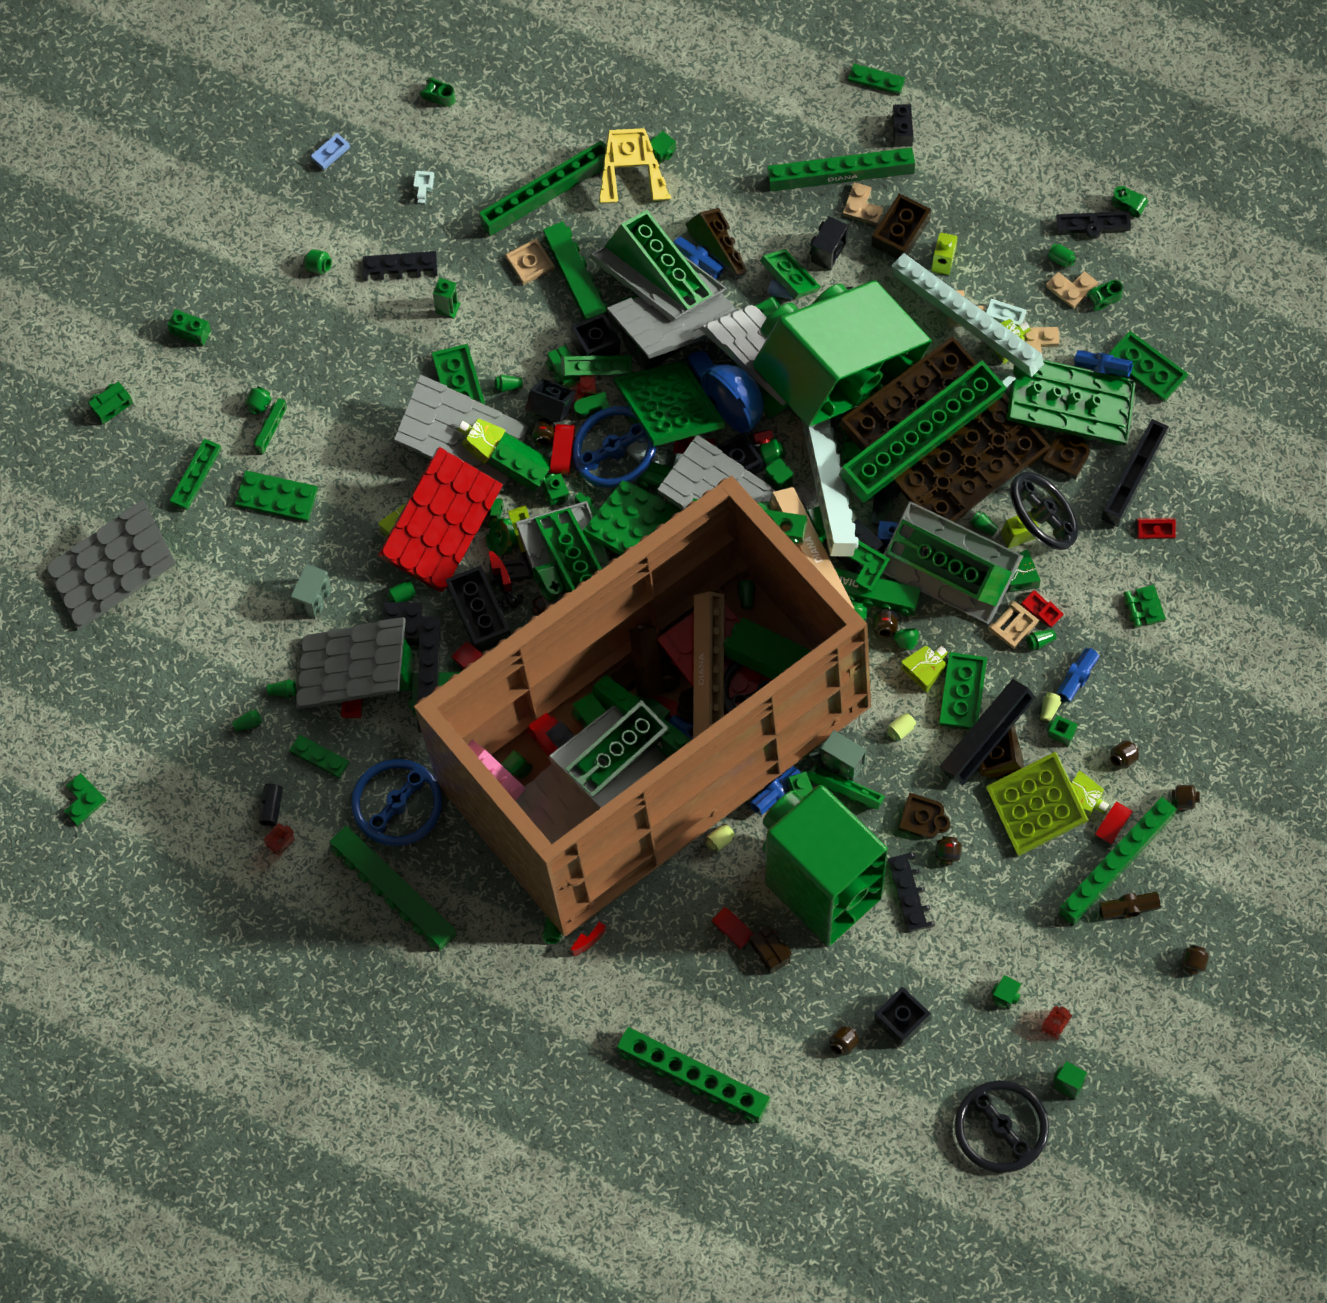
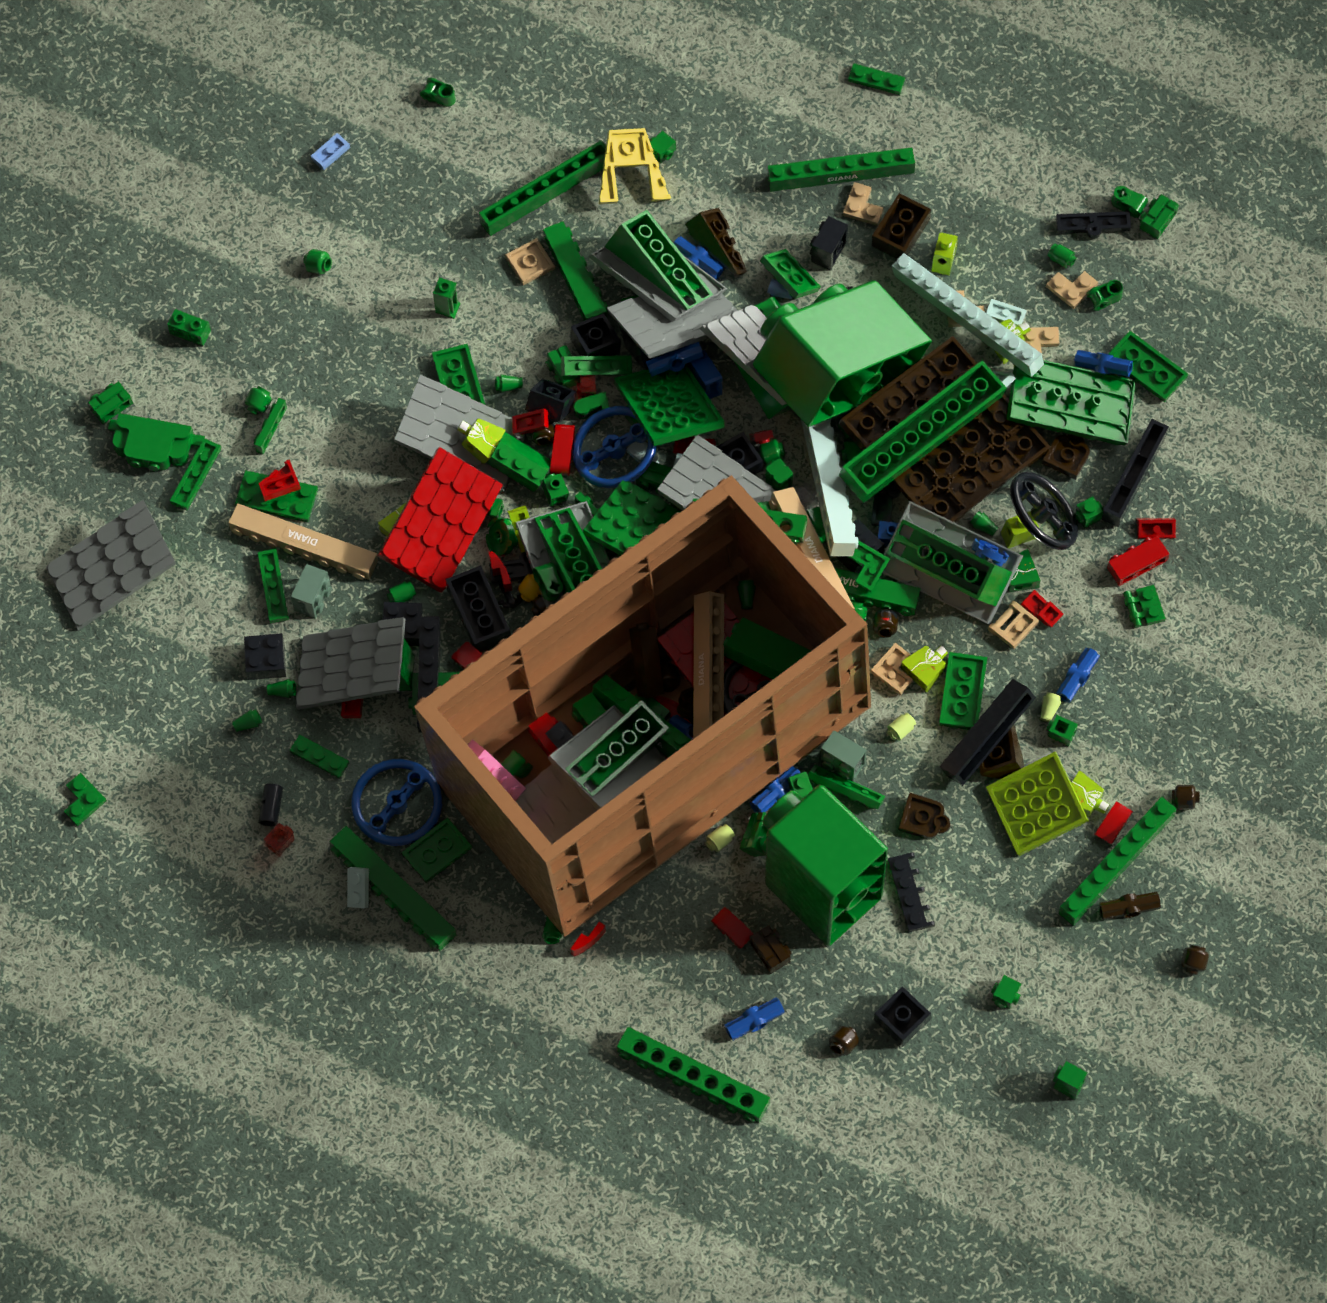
(152, 441): none -> green brick
(265, 656): none -> black brick
(273, 586): none -> green plate
(280, 482): none -> red wing
(303, 541): none -> tan brick
(358, 887): none -> light aqua plate
(400, 264): black hinge -> none
(423, 183): light aqua plate -> none
(436, 850): none -> green plate
(529, 588): none -> yellow head
(530, 422): none -> red plate
(675, 359): none -> blue piece
(736, 396): blue piece -> none
(754, 835): none -> green brick
(754, 1018): none -> blue piece
(889, 669): none -> tan plate
(902, 125): black brick -> none
(907, 638): green cone -> none
(948, 850): dark brown head -> none
(984, 549): none -> blue plate
(1007, 1134): black piece -> none
(1039, 639): green cone -> none
(1053, 1029): clear red brick -> none
(1088, 512): none -> green brick
(1124, 754): dark brown head -> none
(1137, 560): none -> red brick
(1159, 216): none -> green brick

